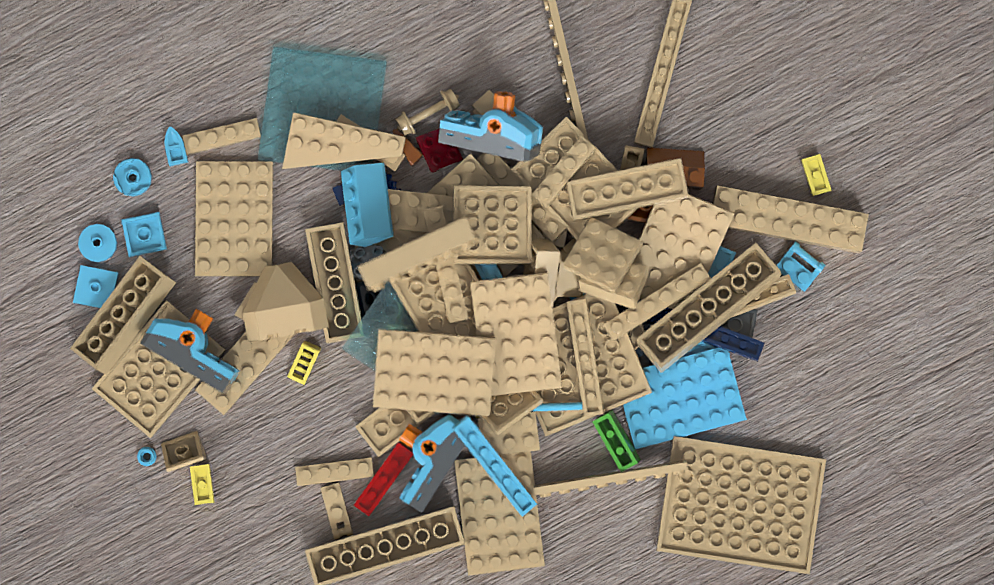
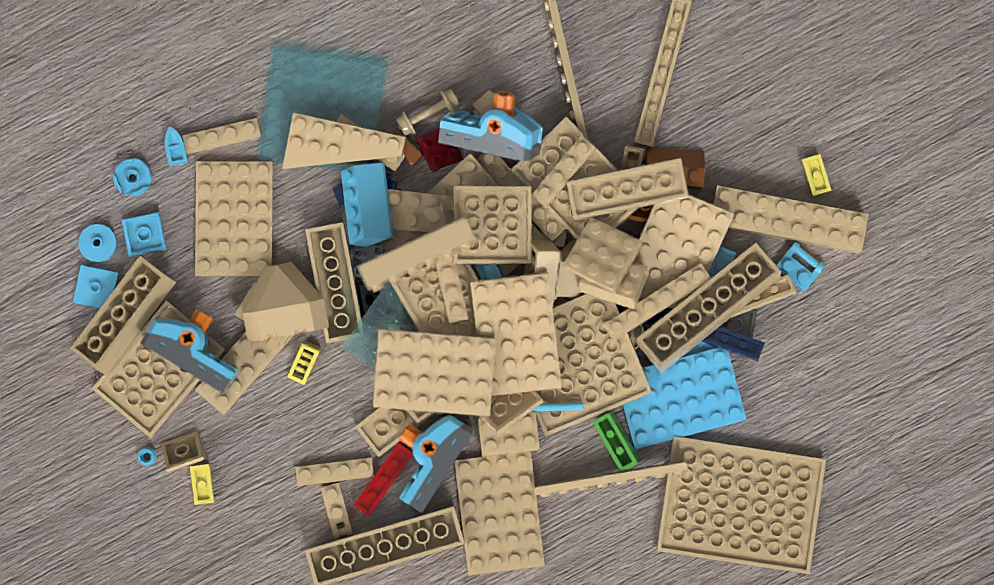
(494, 466): medium azure plate -> none
(585, 357): tan plate -> none

